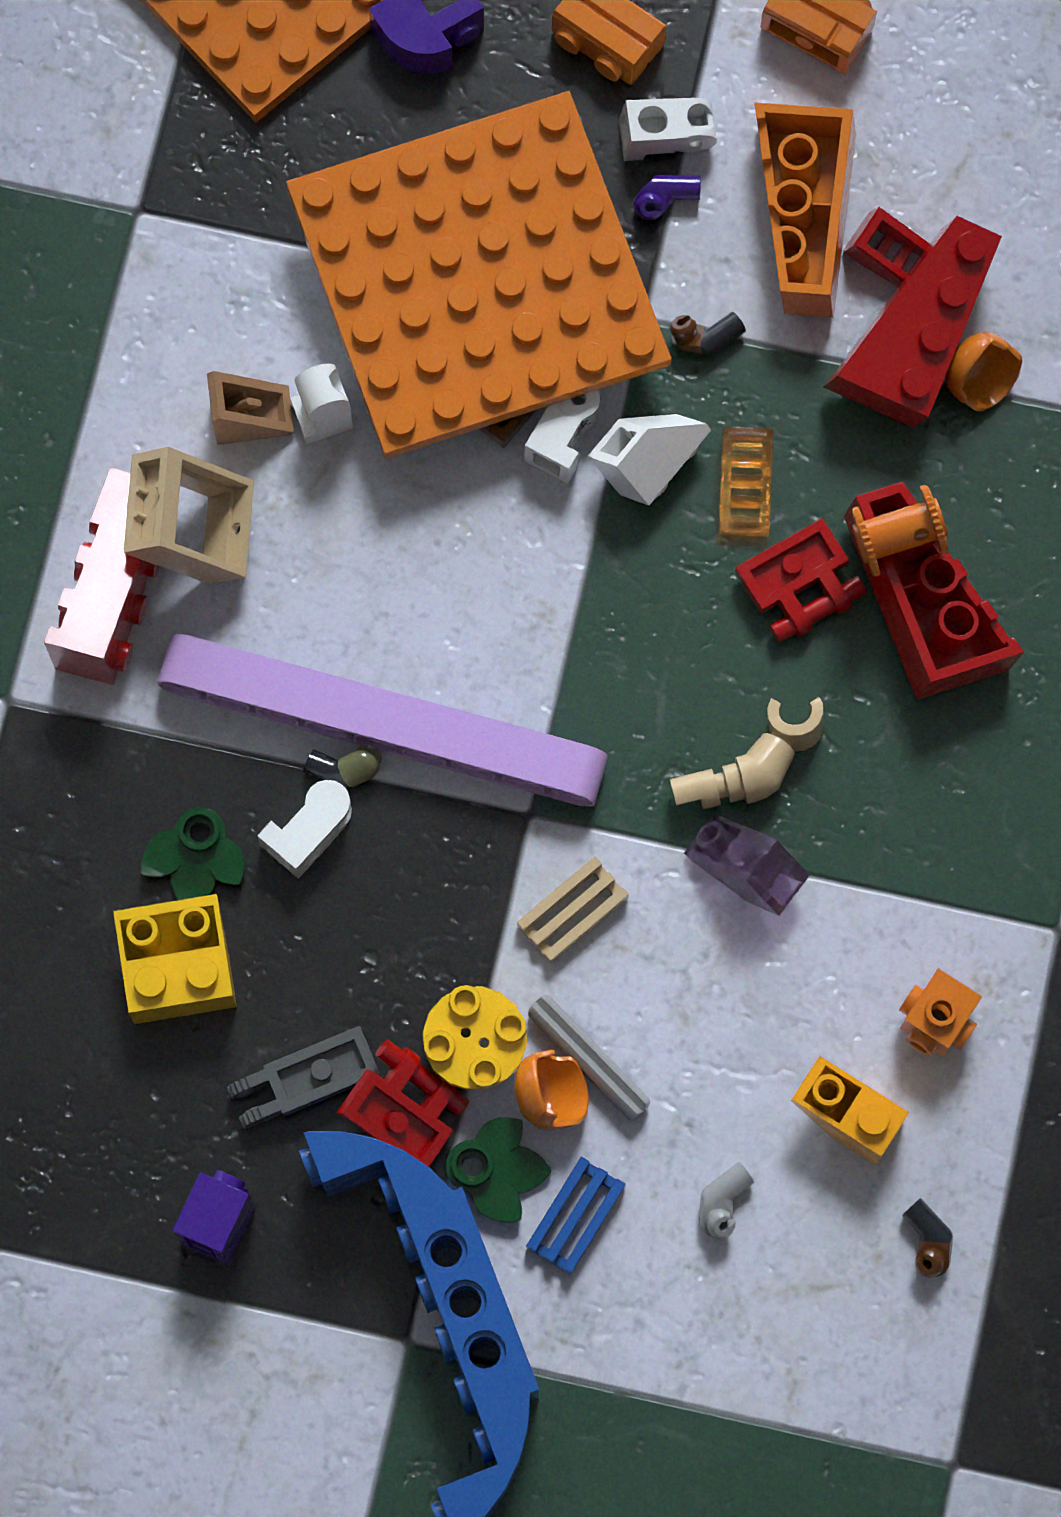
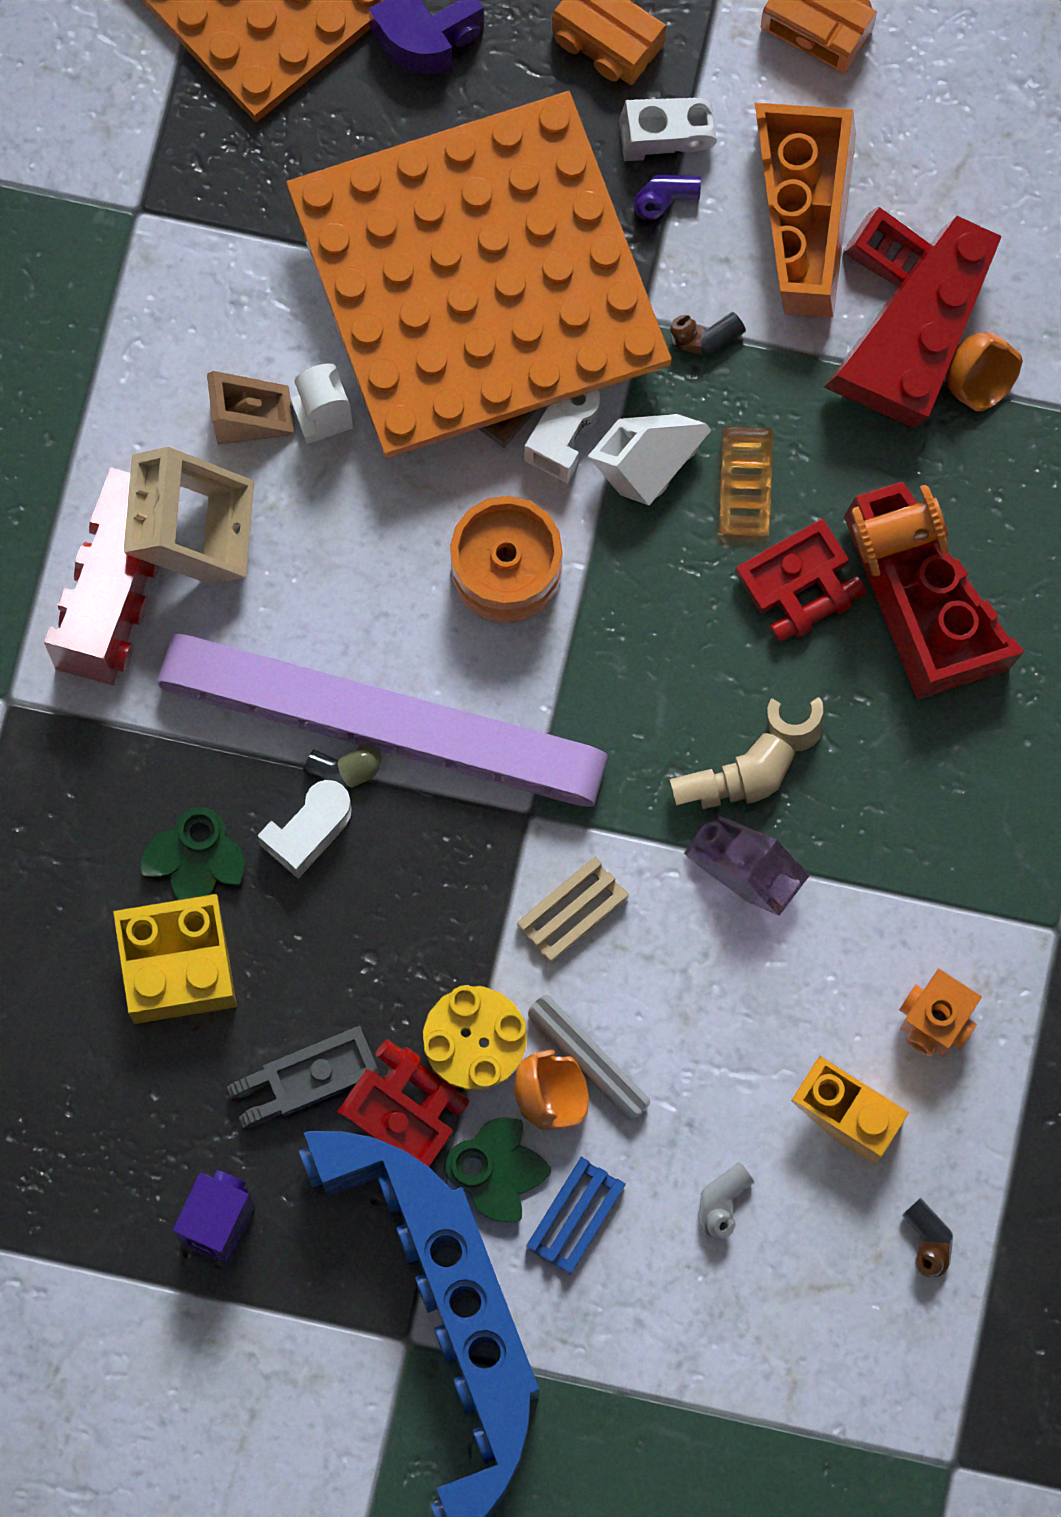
(478, 551): none -> orange wheel

